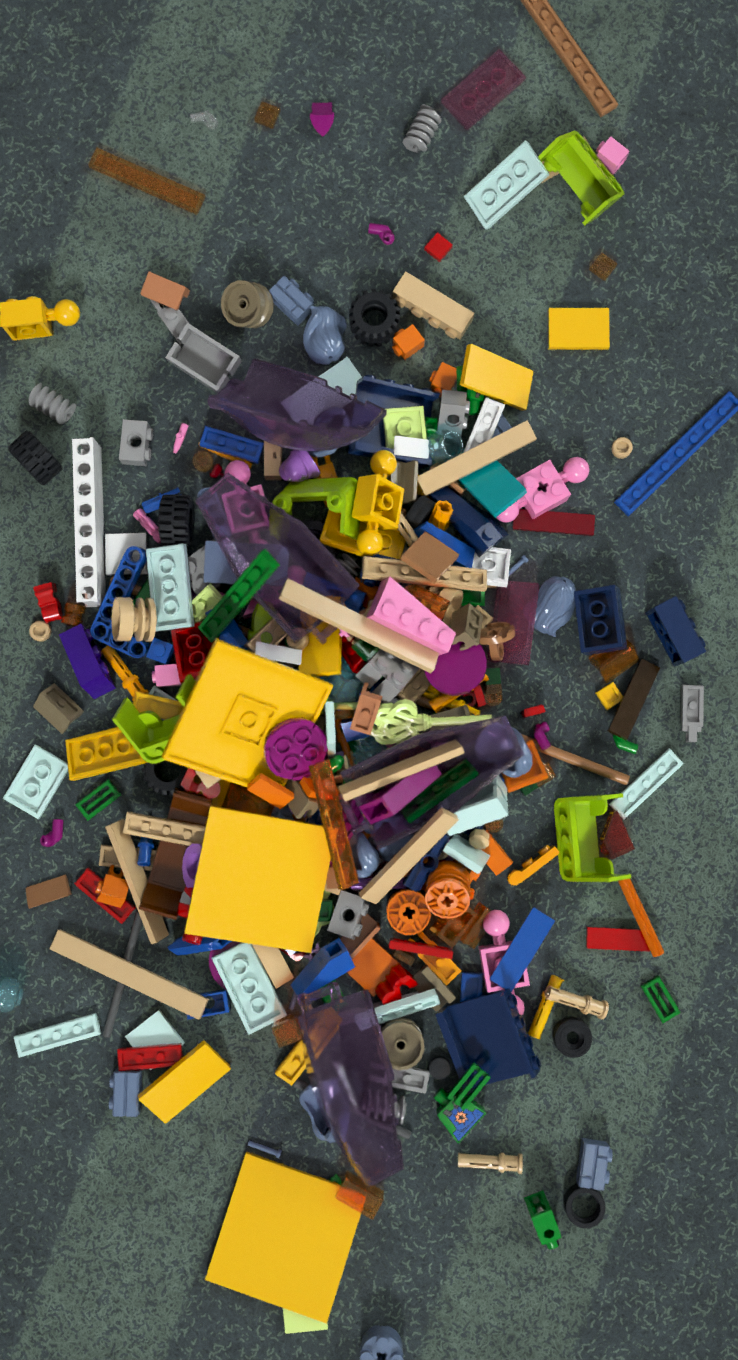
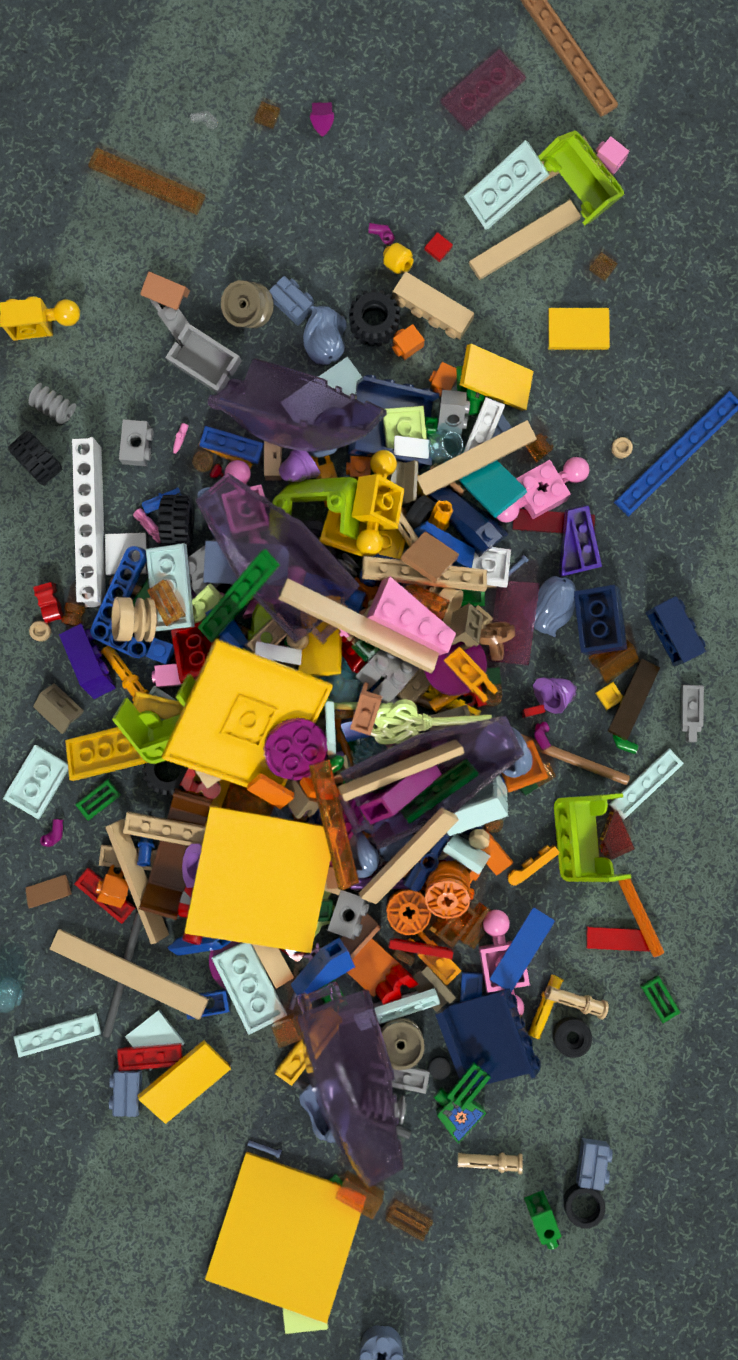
(175, 617): none -> clear orange tile
(358, 467): none -> orange brick
(398, 258): none -> yellow head
(421, 1236): none -> clear orange tile
(422, 129): light grey piece -> none
(469, 672): none -> light orange hinge
(524, 239): none -> tan tile
(539, 447): none -> clear orange tile
(554, 693): none -> medium lavender piece
(579, 542): none -> dark purple wedge

